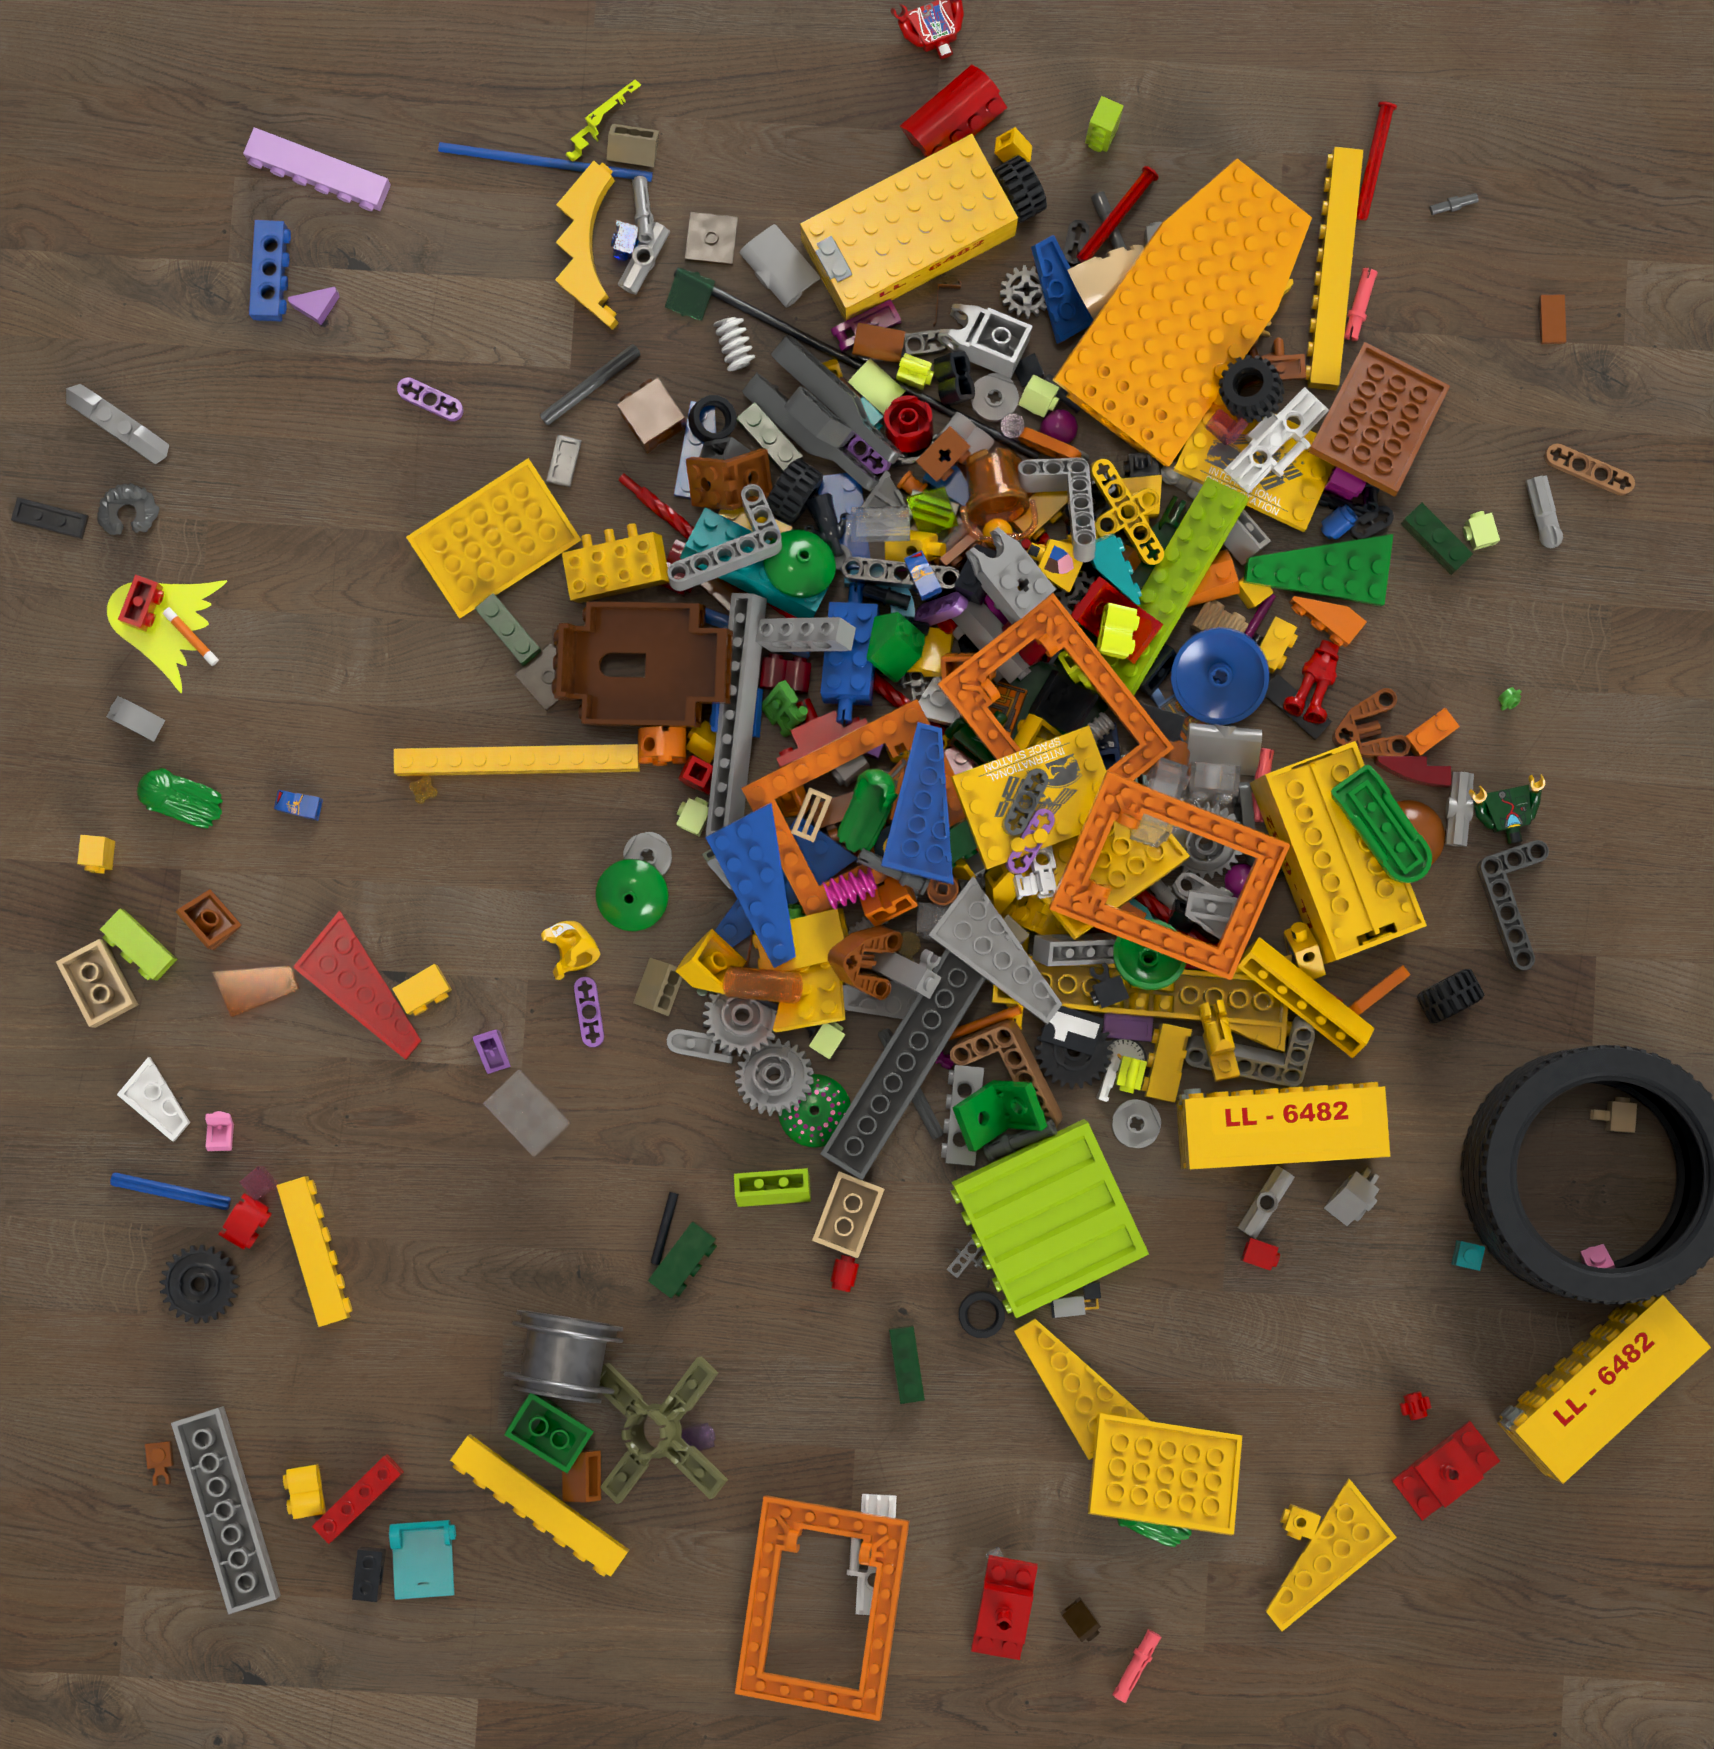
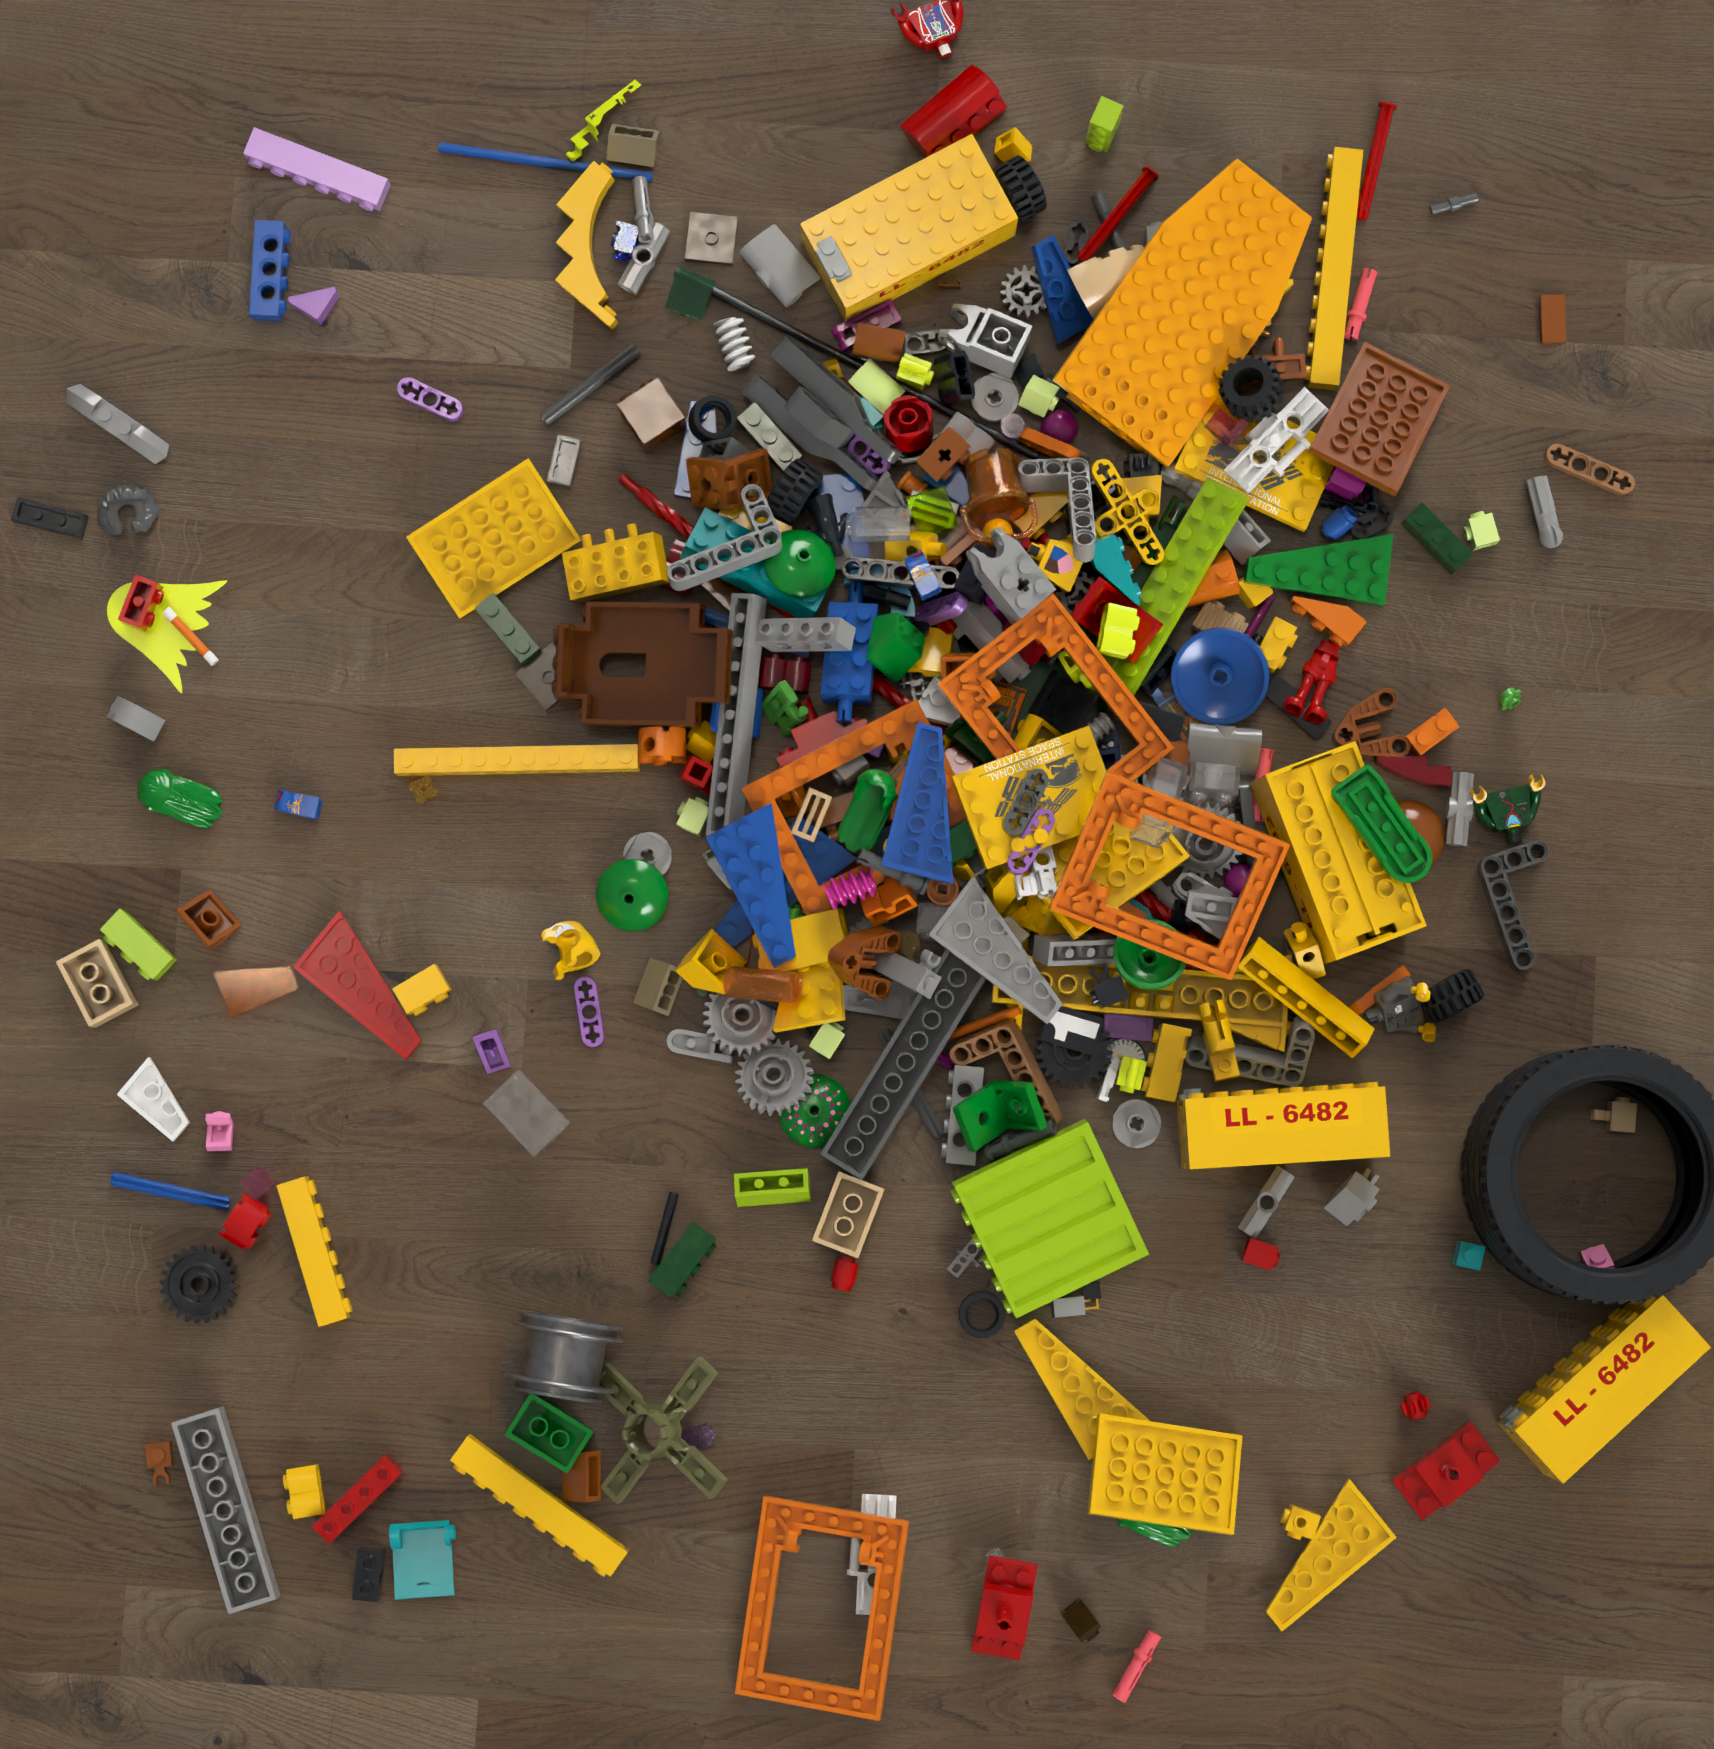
(96, 853): yellow brick -> none
(906, 1364): dark green brick -> none
(1400, 1008): none -> dark grey torso

